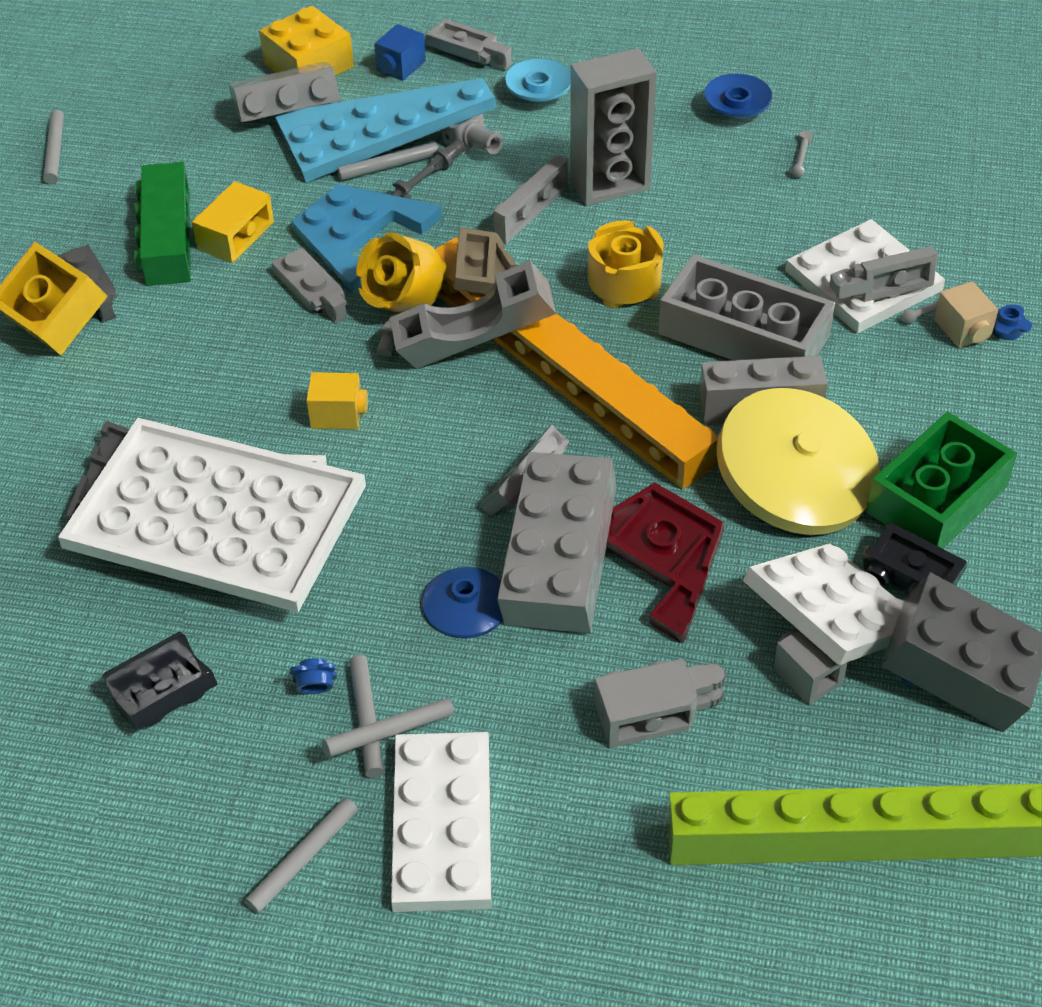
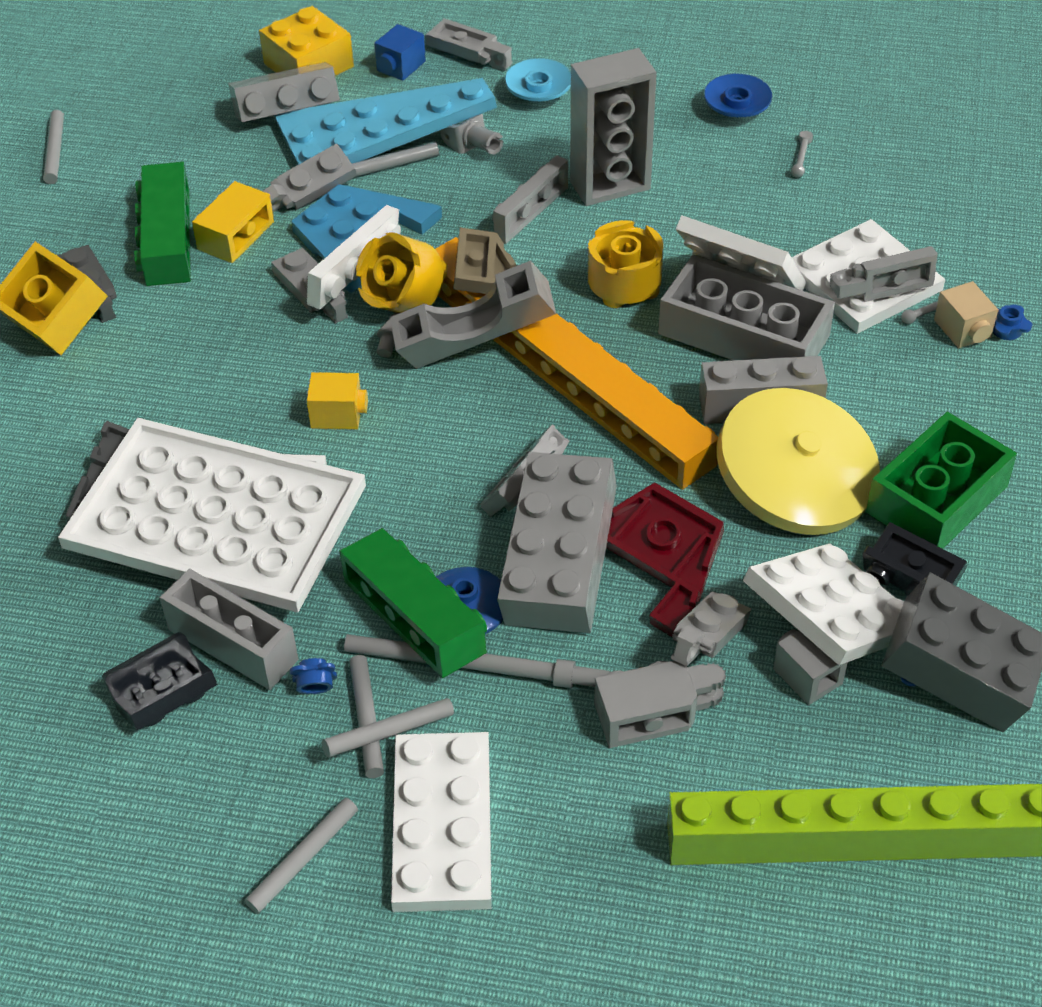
(230, 628): none -> light grey brick
(310, 179): none -> light grey hinge
(339, 267): none -> white plate
(414, 602): none -> green brick
(441, 160): dark grey piece -> none
(562, 673): none -> light grey bar
(709, 627): none -> light grey hinge
(740, 252): none -> white plate

